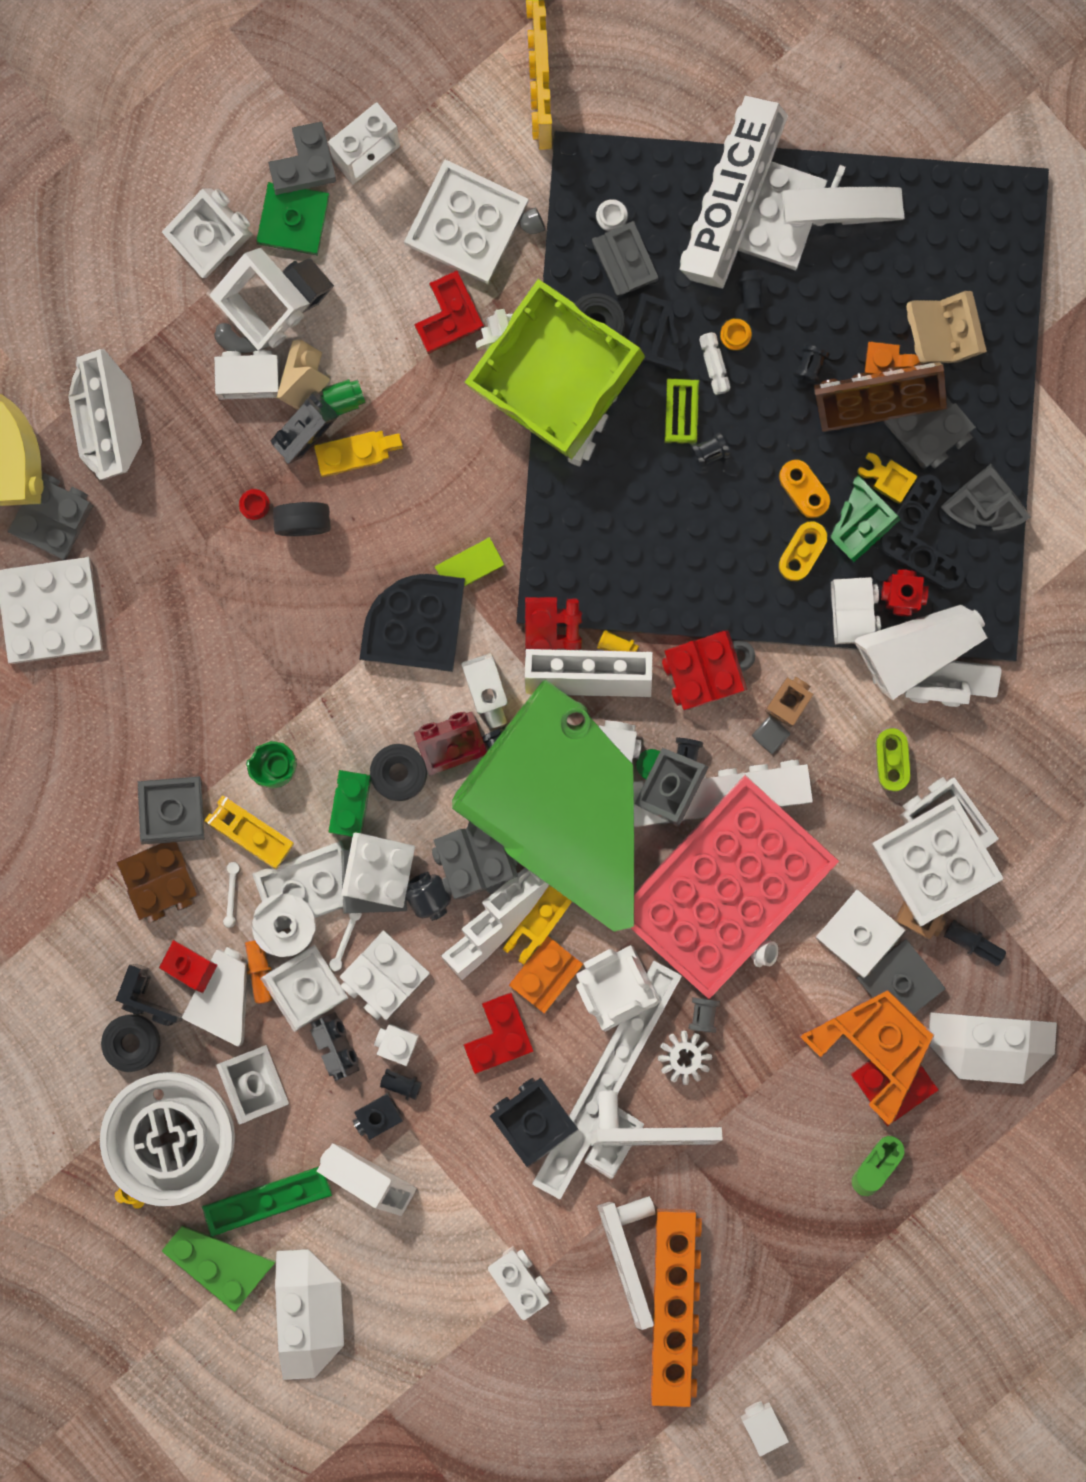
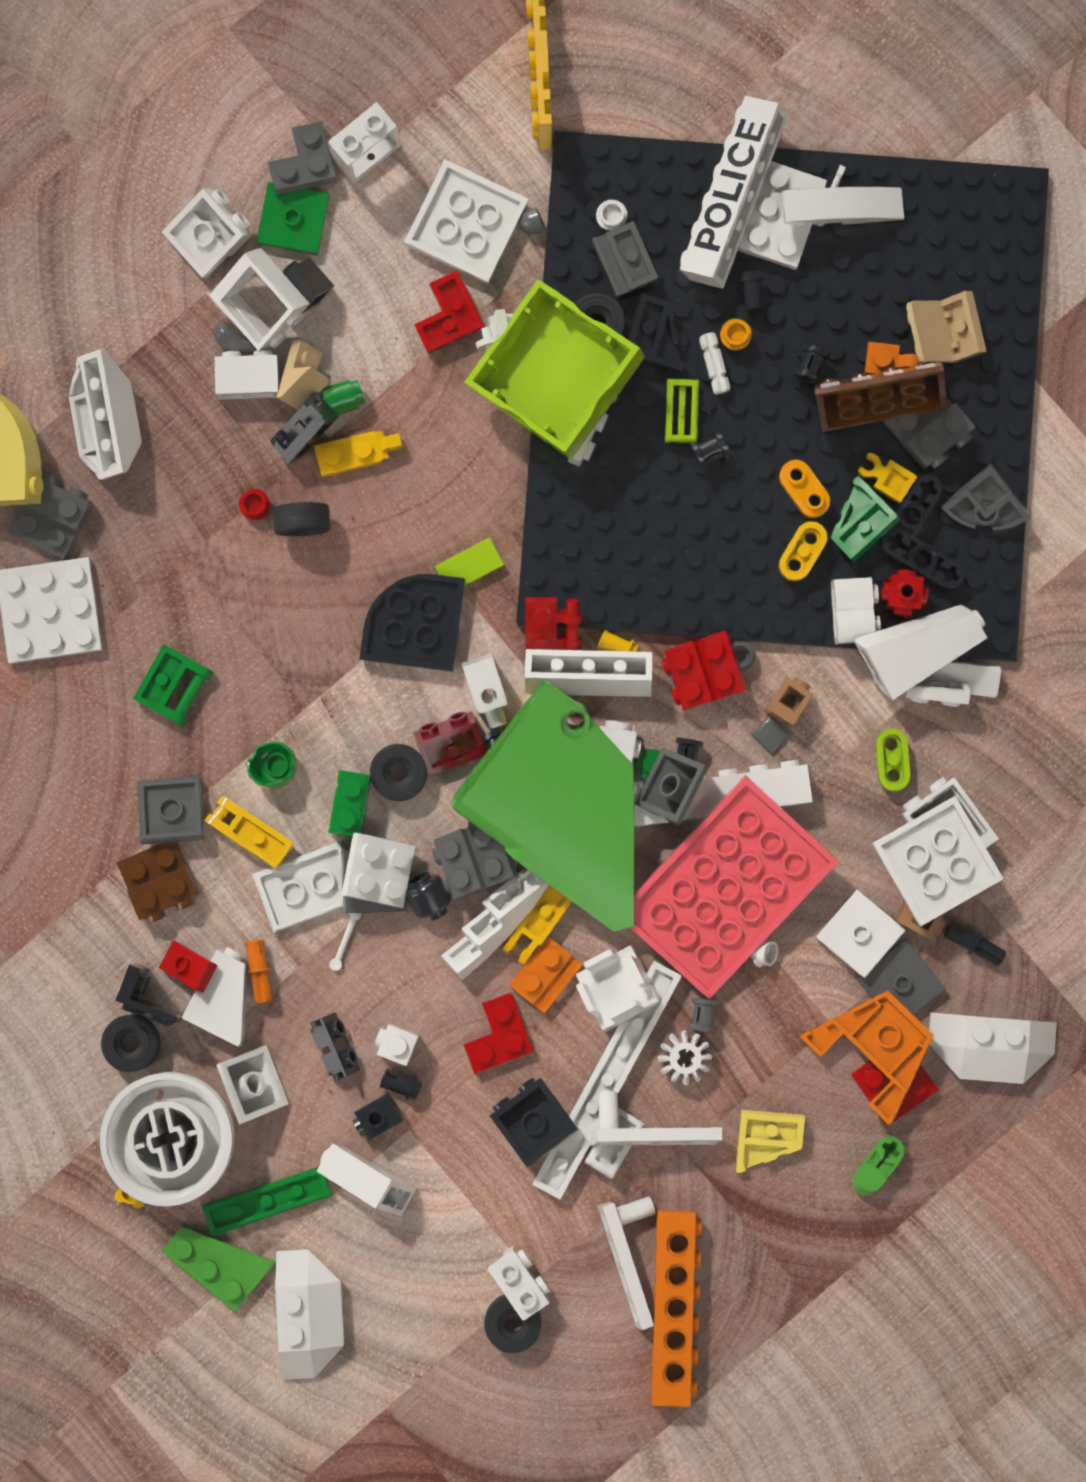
(164, 679): none -> green plate
(233, 868): white hinge -> none
(281, 943): white plate -> none
(304, 988): white tile -> none
(383, 976): white plate -> none
(506, 1340): none -> black tyre
(763, 1427): white brick -> none
(767, 1136): none -> light yellow wing

